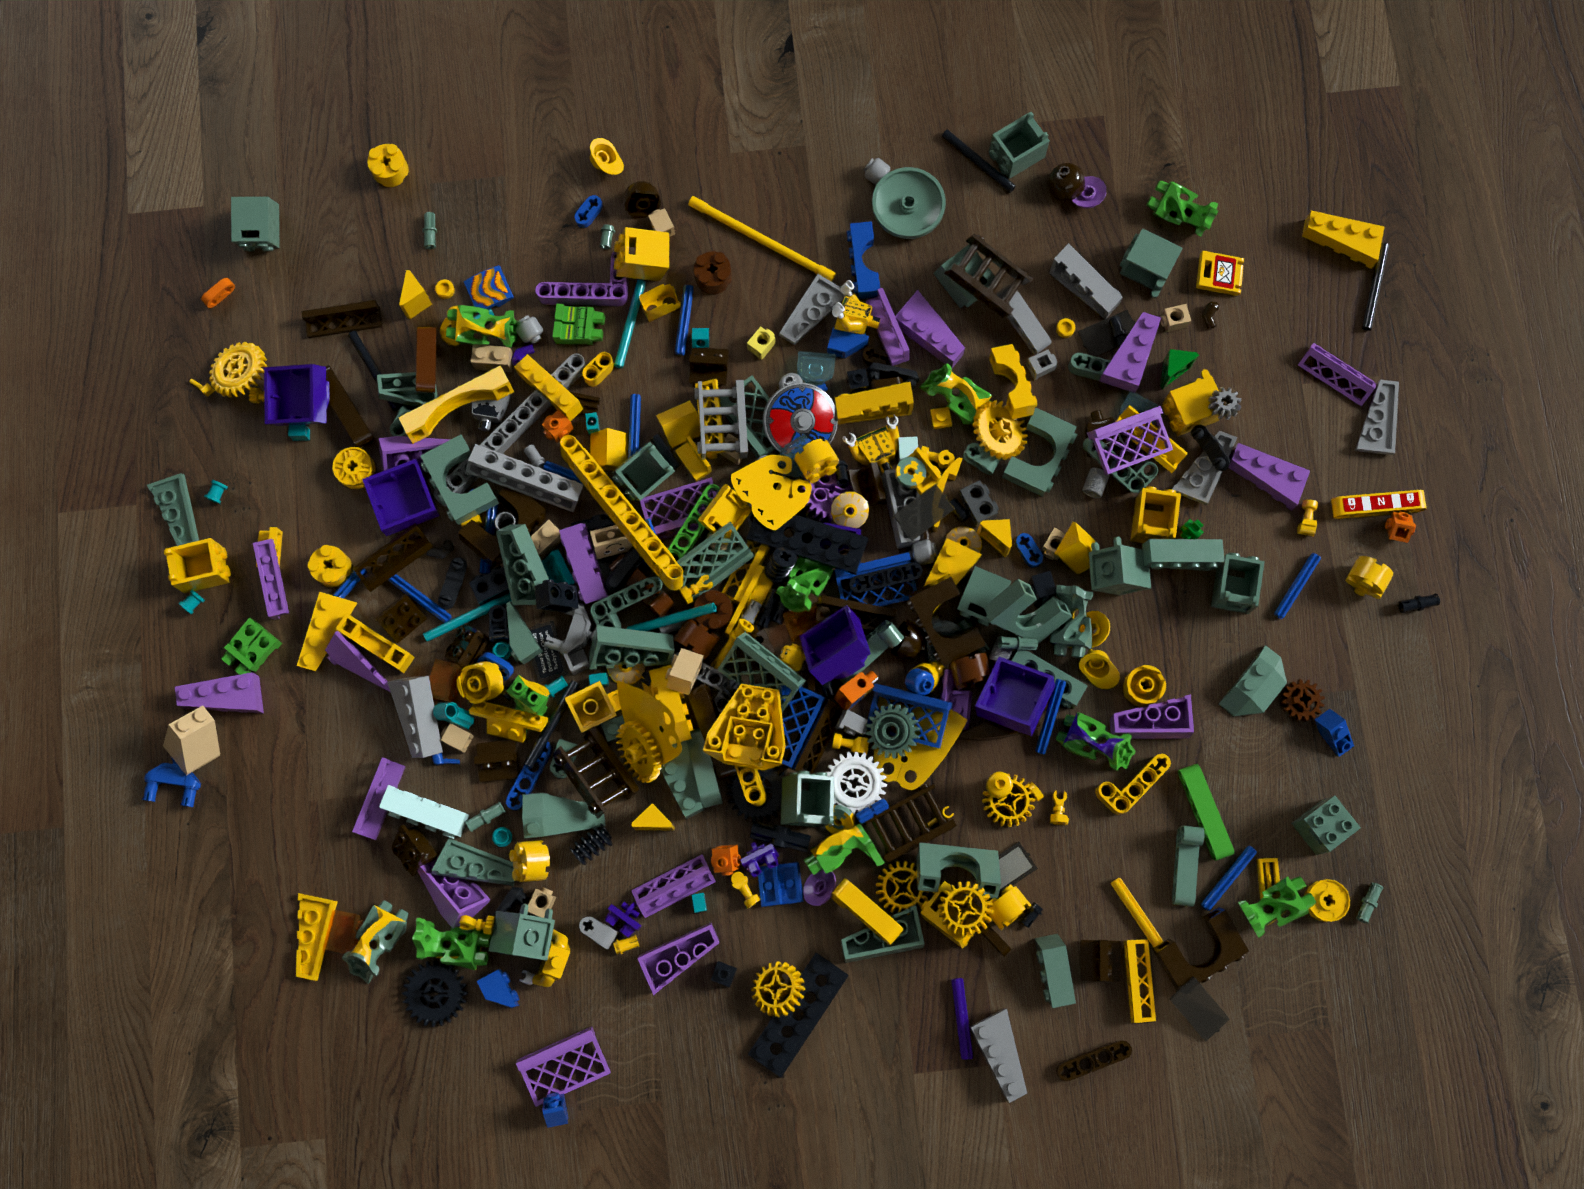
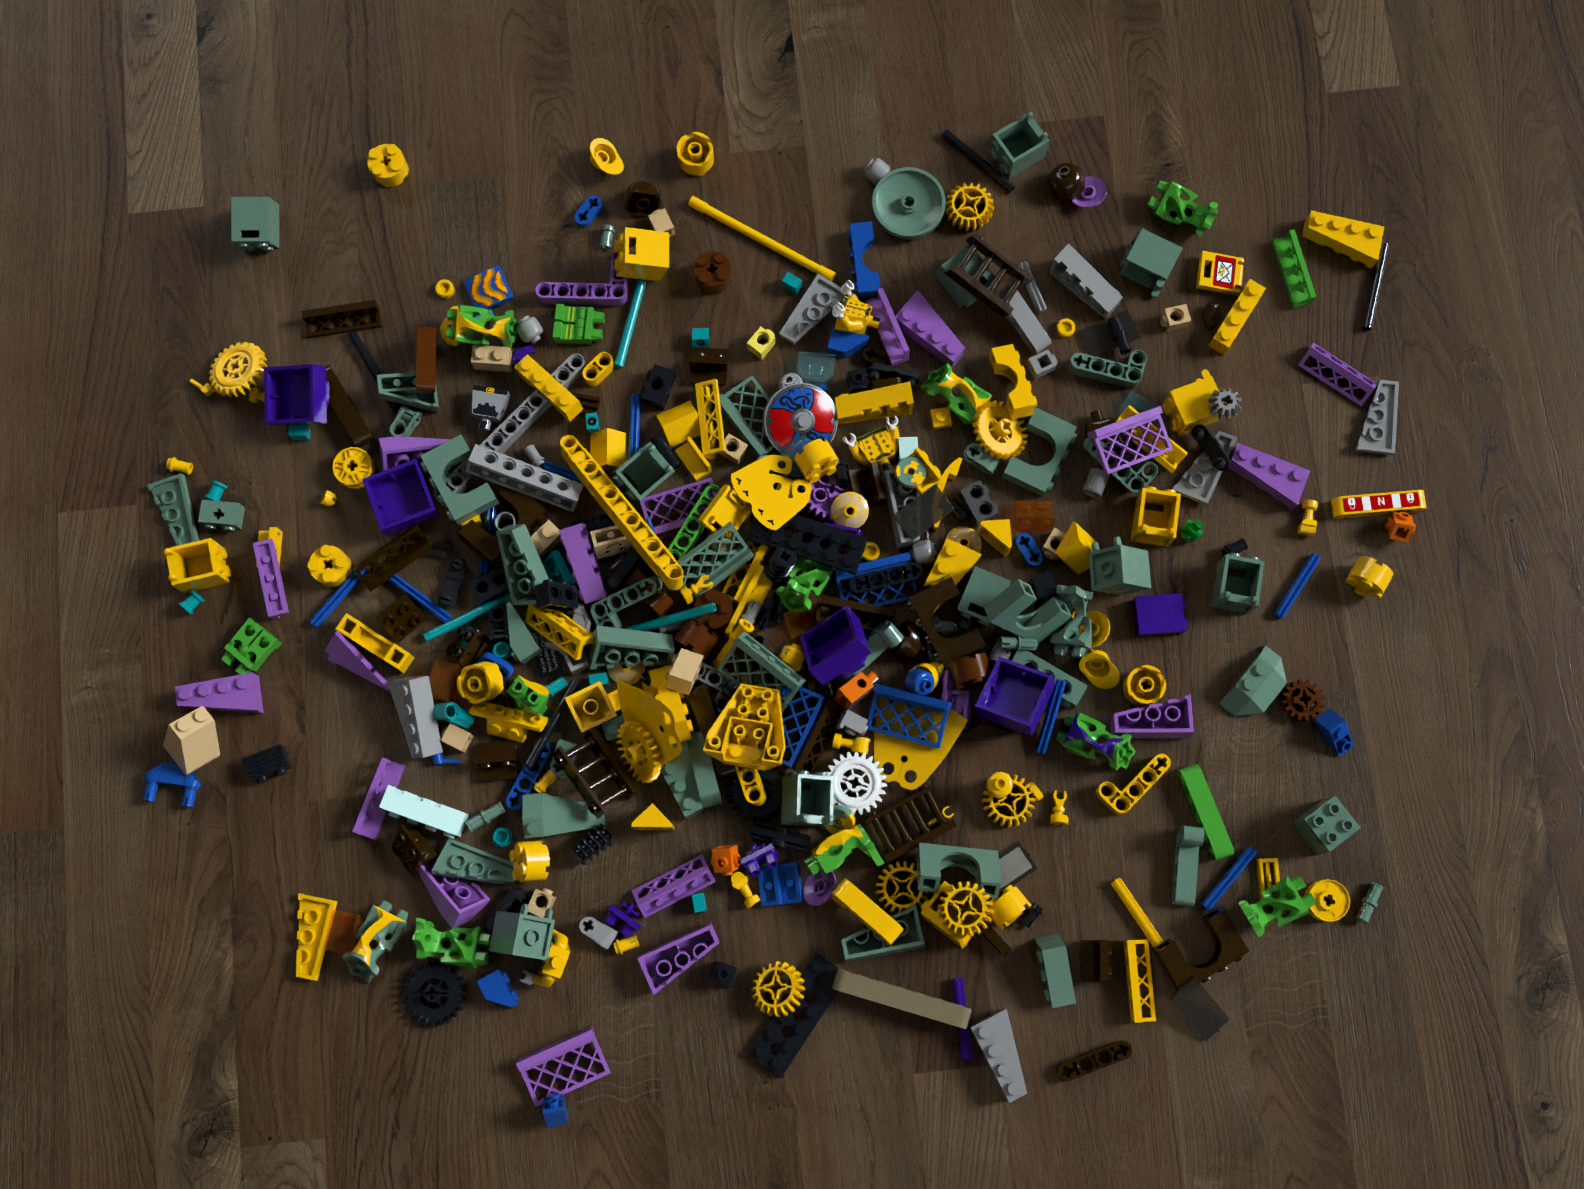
(180, 466): none -> yellow pin
(212, 510): none -> sand green brick
(218, 292): orange beam -> none
(267, 763): none -> black brick
(325, 618): yellow wing -> none
(327, 498): none -> yellow hinge
(413, 296): yellow slope -> none
(422, 420): yellow arch -> none
(429, 230): sand green axle -> none
(470, 923): yellow piece -> none
(542, 785): none -> yellow pin
(556, 426): orange brick -> none
(564, 625): none -> yellow fence
(660, 293): yellow piece -> none
(662, 376): none -> black brick
(684, 320): blue axle -> none
(695, 153): none -> yellow brick
(737, 410): light grey fence -> none
(792, 283): none -> teal piece
(868, 813): blue piece -> none
(871, 552): none -> yellow tile
(902, 998): none -> dark tan beam
(904, 735): sand green gear -> none
(943, 458): yellow leg -> none
(978, 197): none -> yellow gear
(1033, 290): none -> light grey axle
(1034, 515): none -> clear orange bracket
(1131, 358): medium lavender wedge -> none
(1159, 614): none -> dark purple panel
(1175, 365): green slope -> none
(1183, 553): sand green wedge -> none
(1236, 547): none -> black pin
(1237, 317): none -> yellow arch
(1294, 270): none -> bright green fence
(1419, 603): black pin -> none

